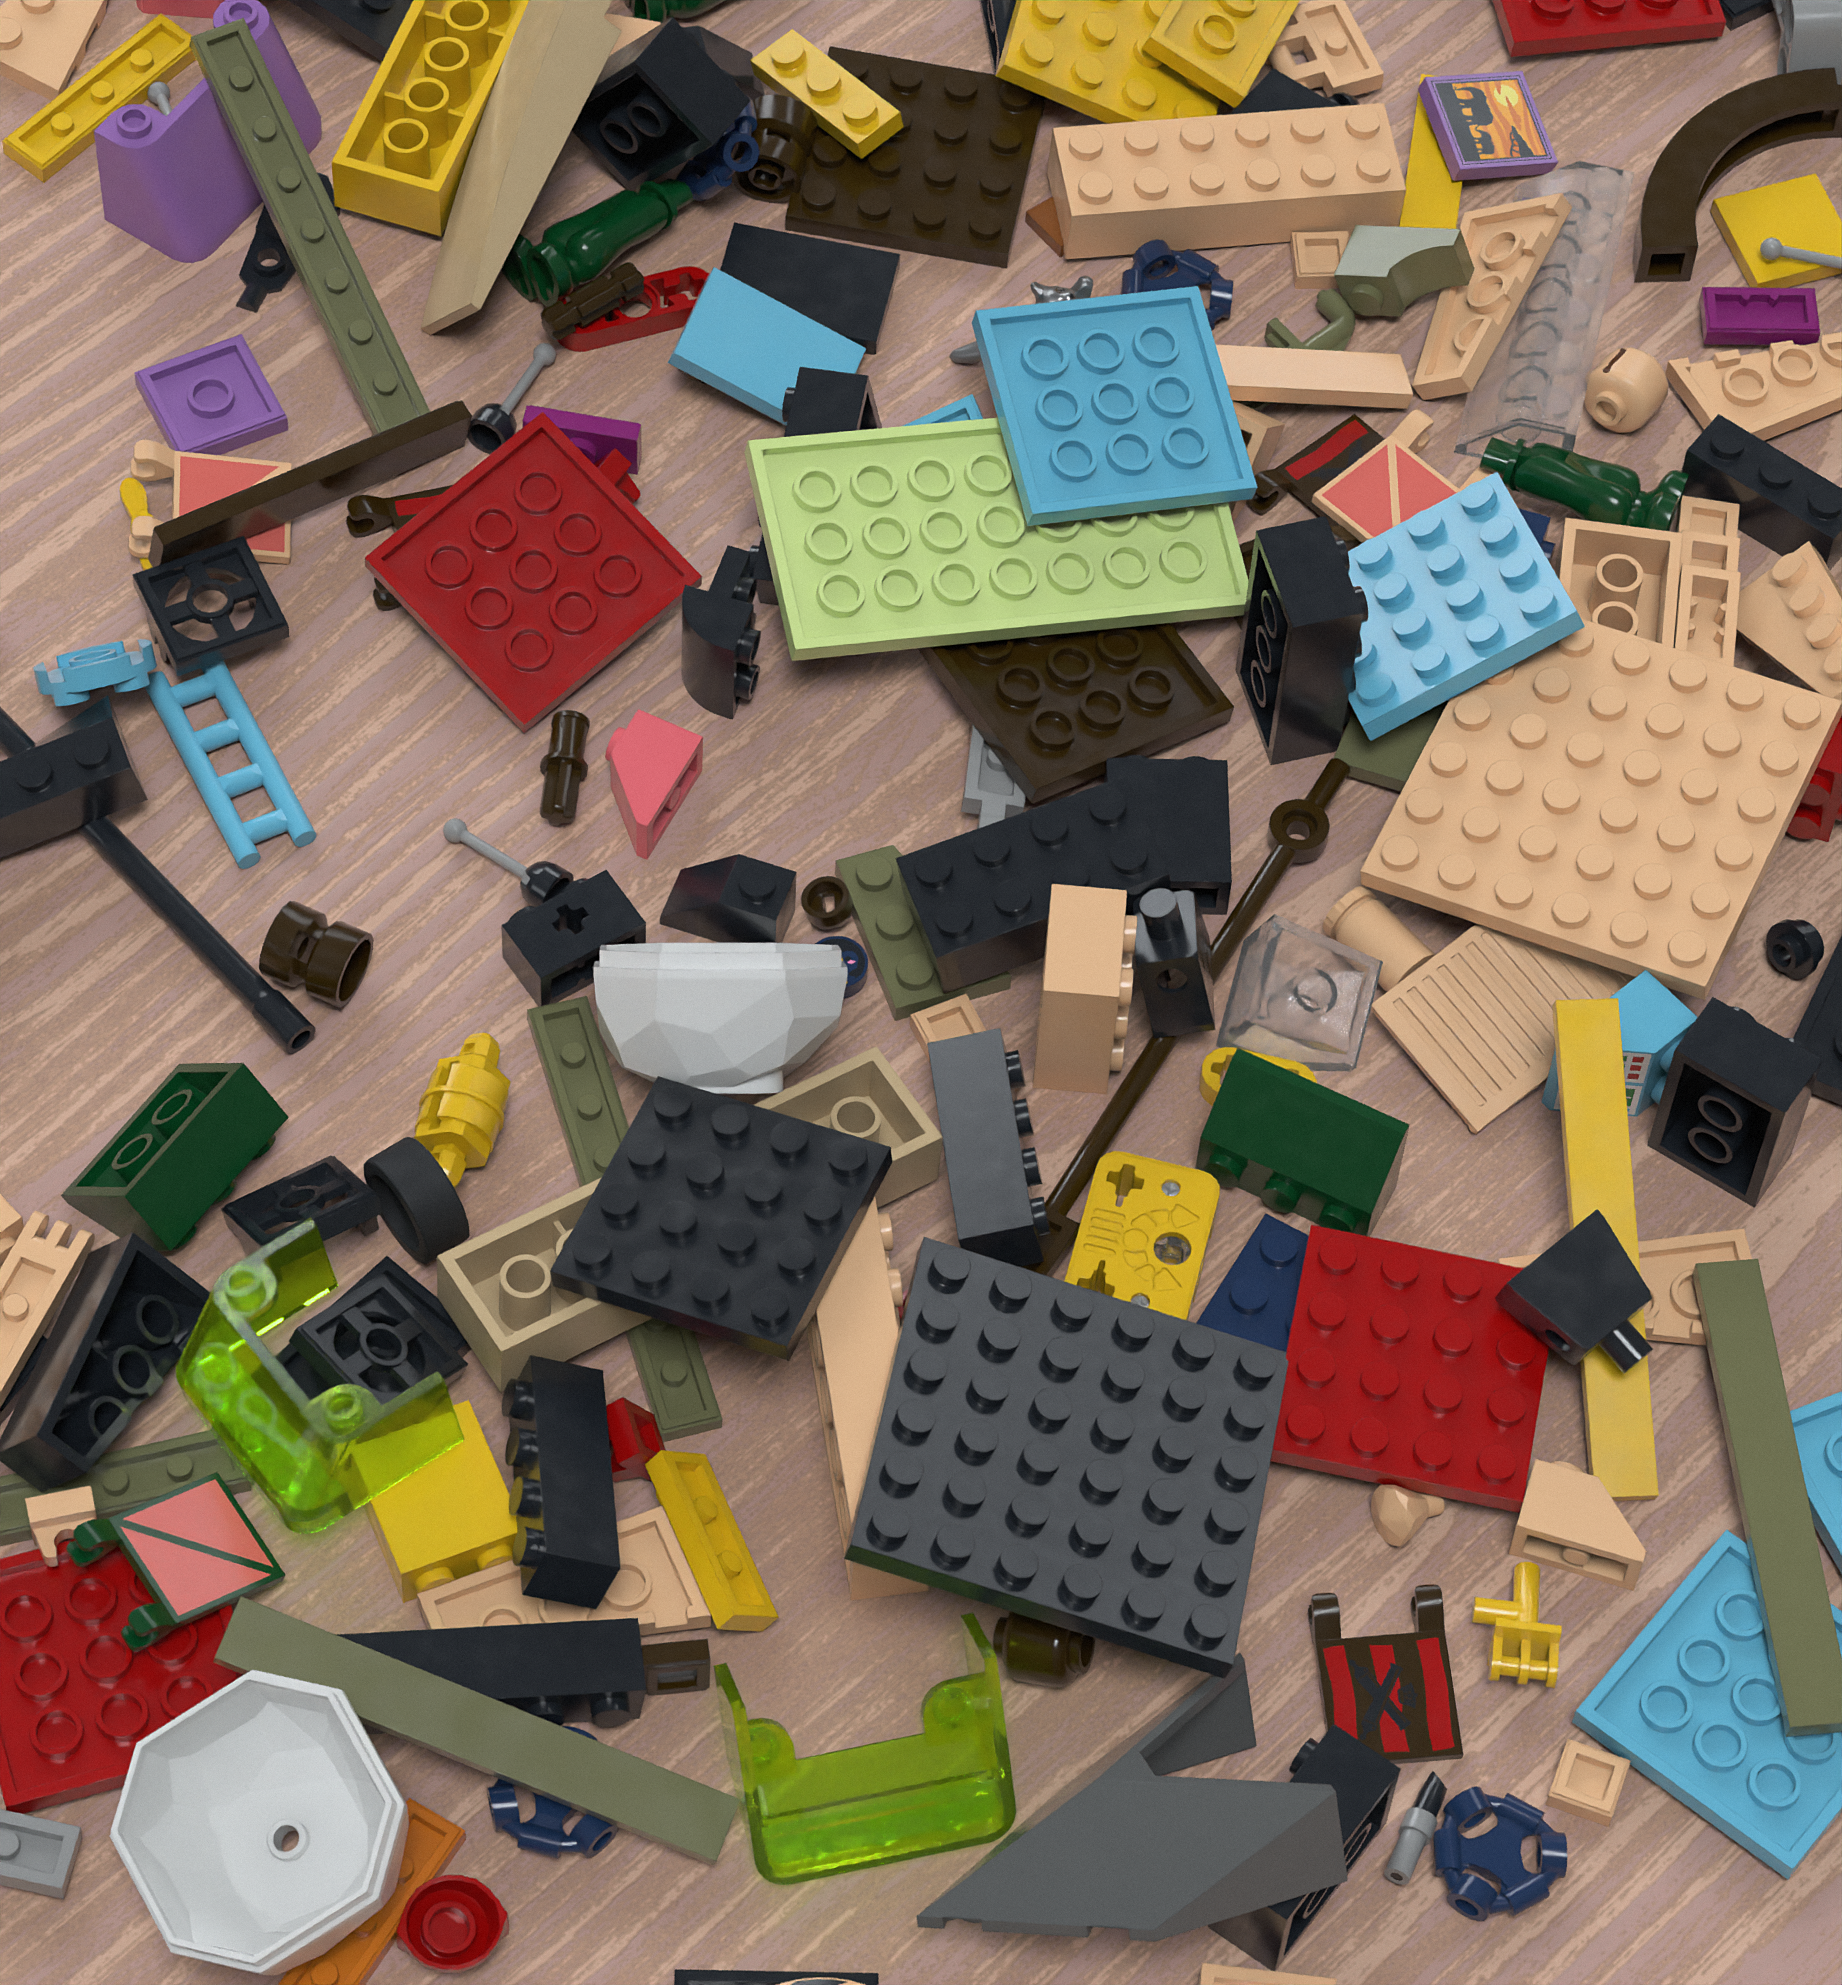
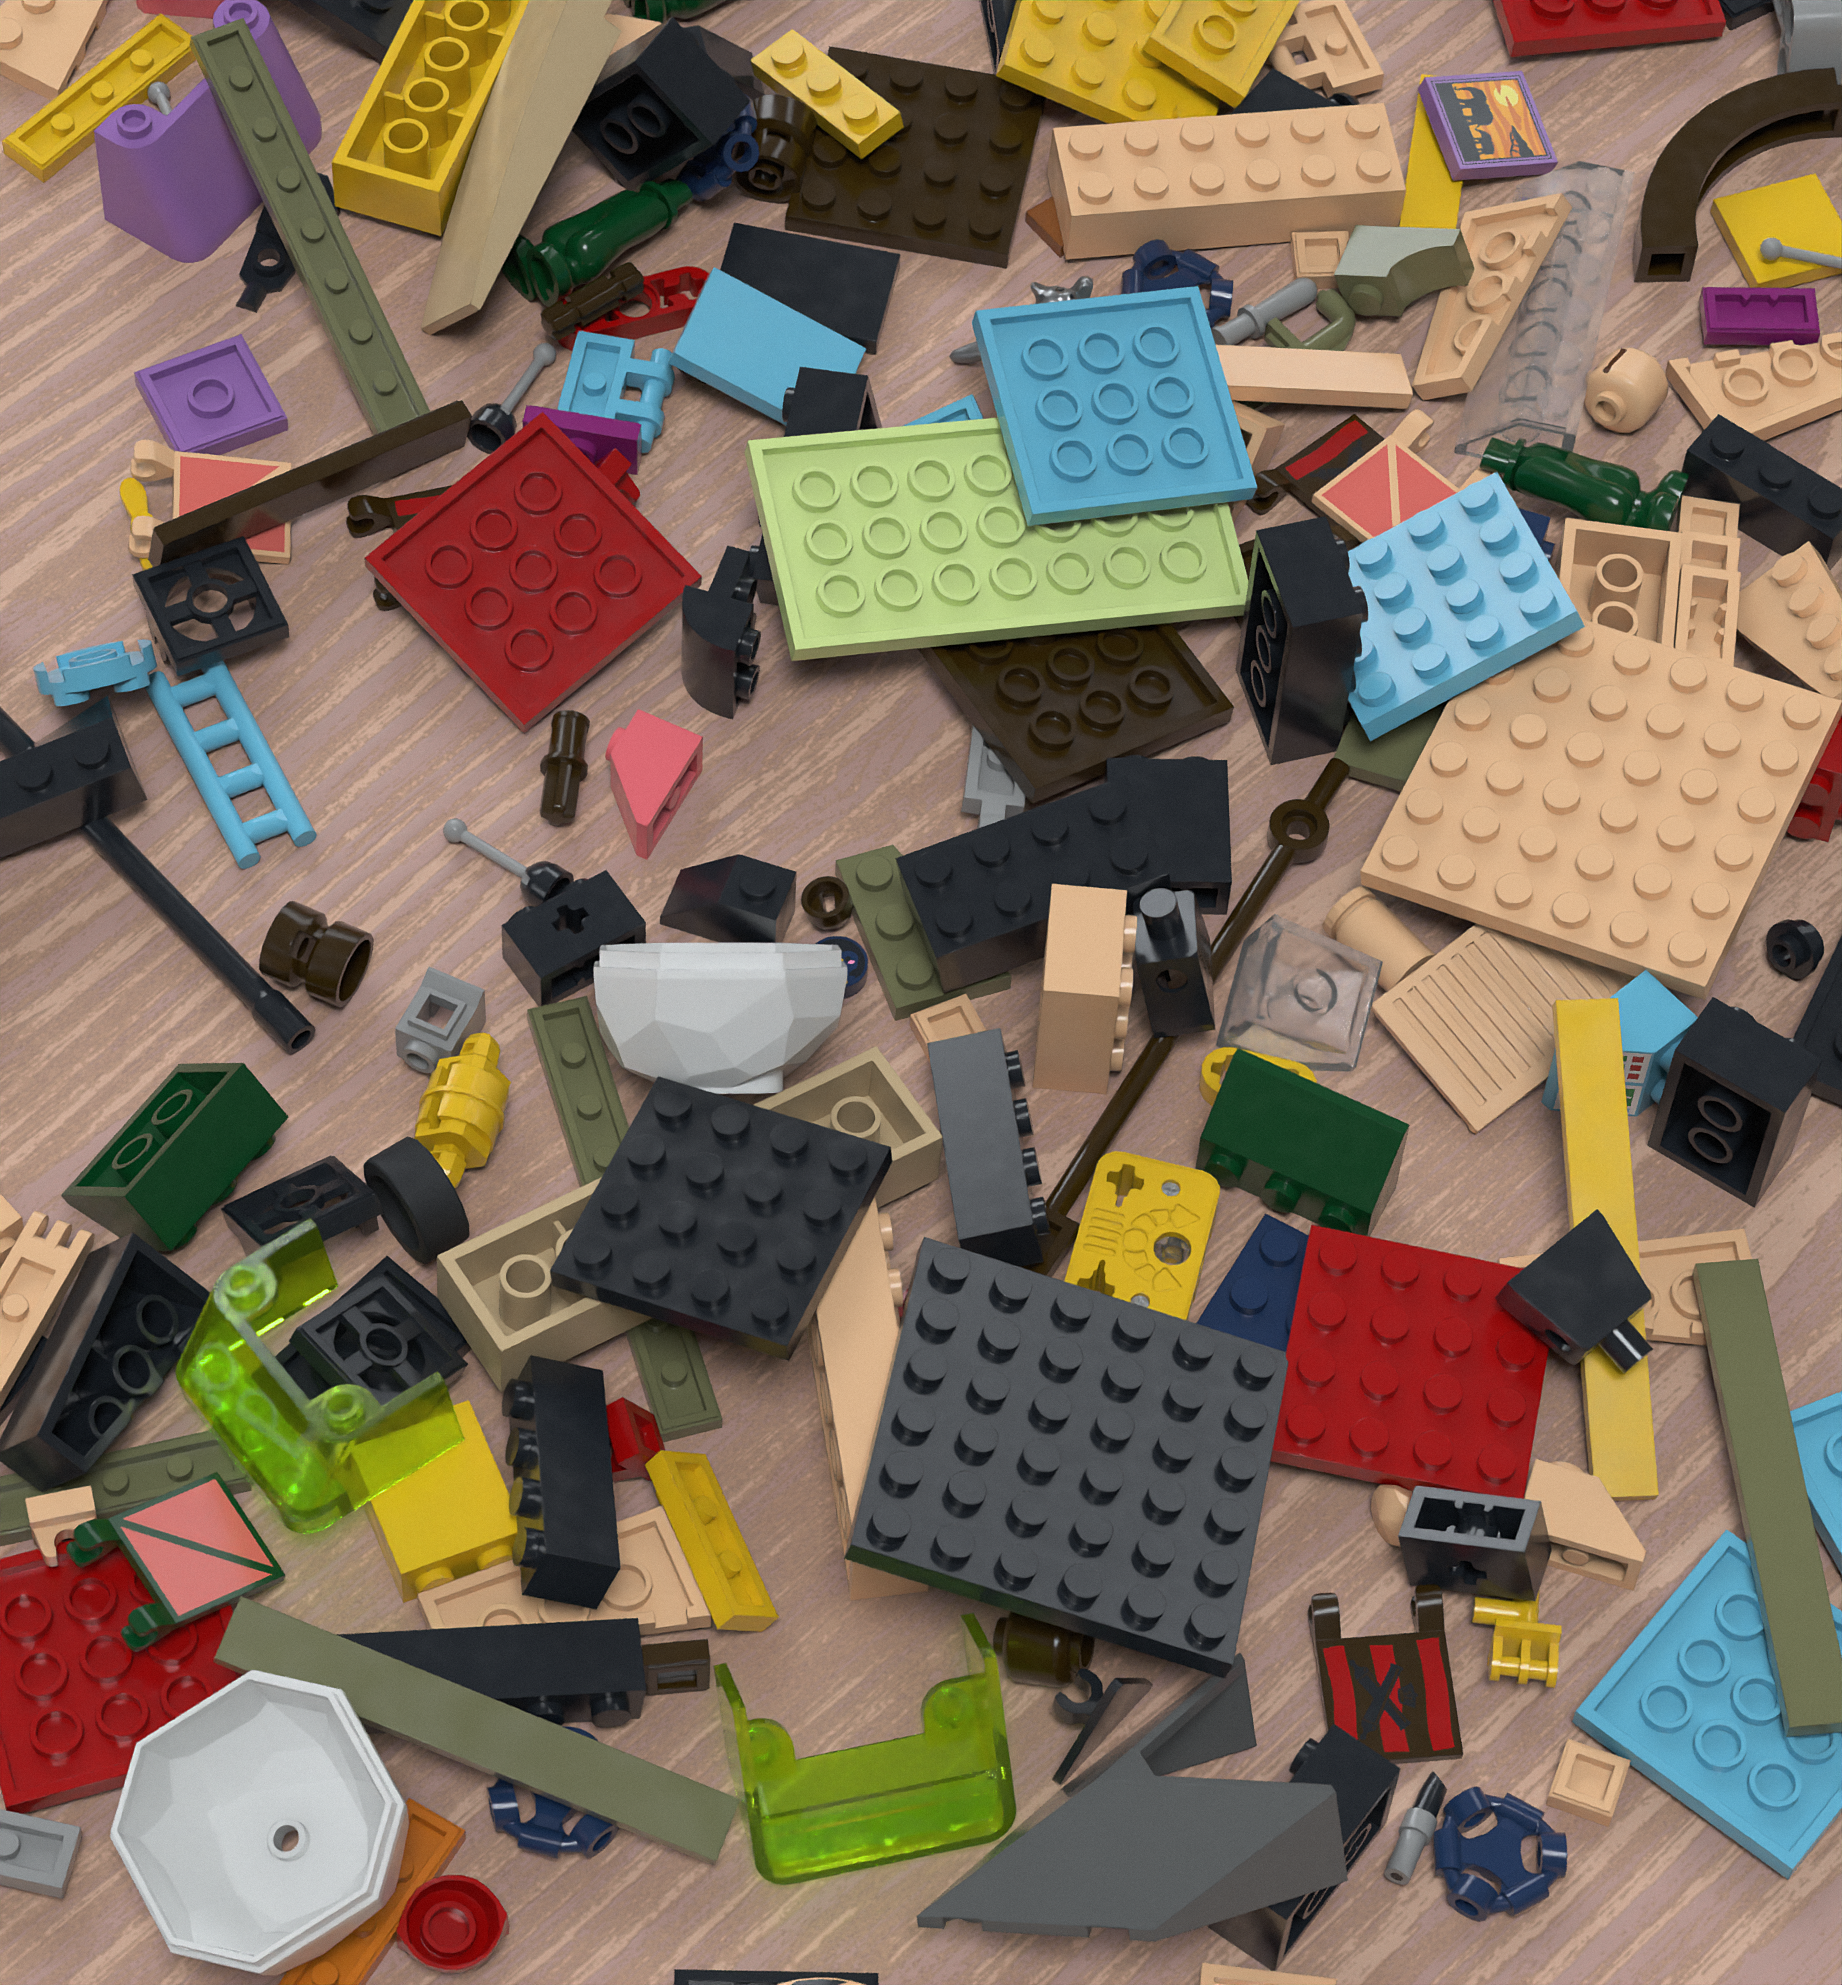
(424, 1043): none -> light grey window
(599, 376): none -> medium azure plate
(1098, 1714): none -> black piece
(1253, 320): none -> light grey piece
(1475, 1543): none -> black brick

